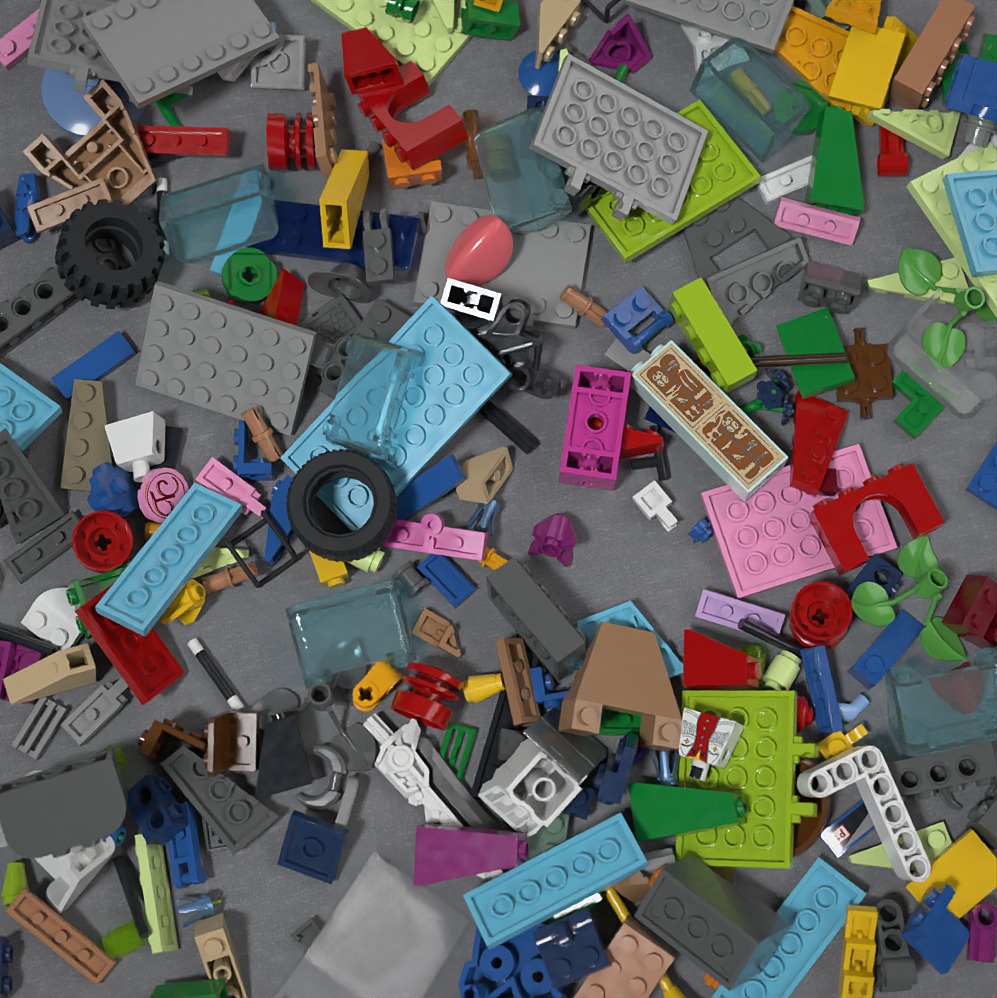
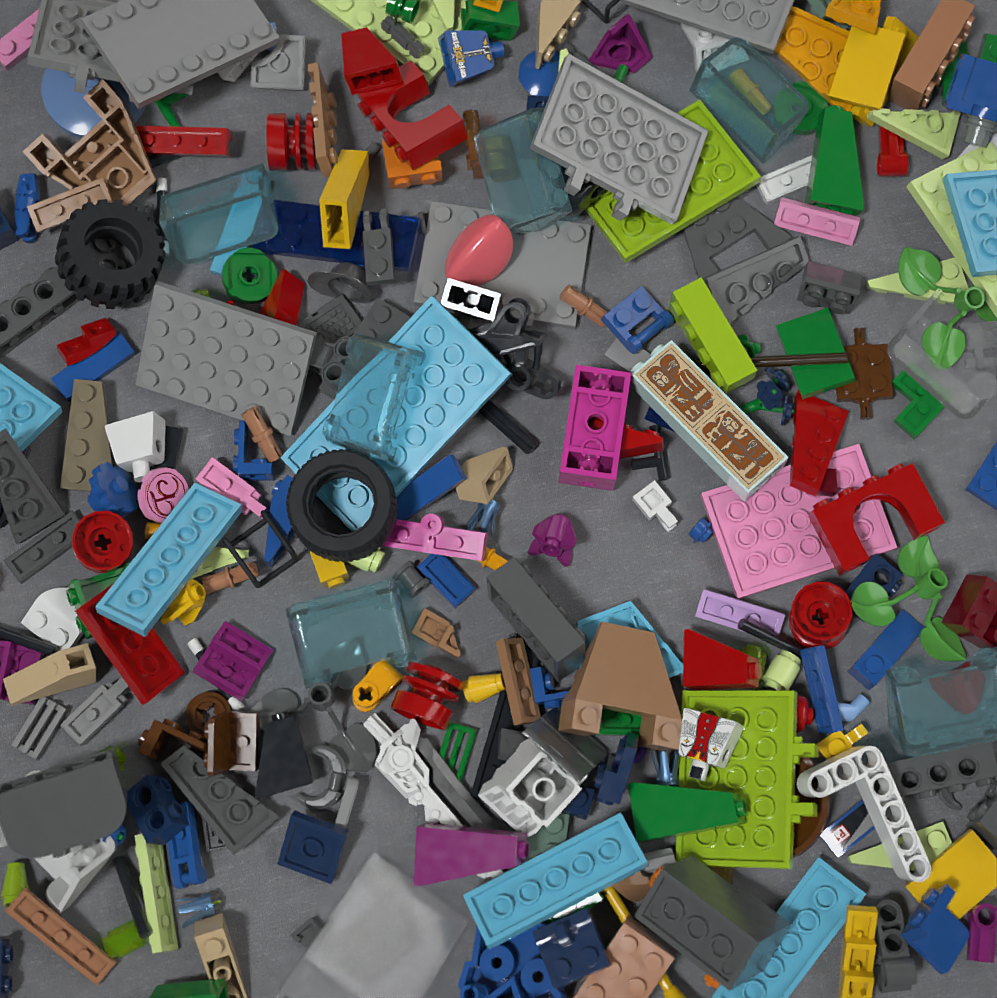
(93, 338): none -> red slope
(204, 702): none -> reddish brown gear
(232, 661): none -> magenta slope
(403, 37): none -> dark grey axle
(468, 54): none -> blue torso

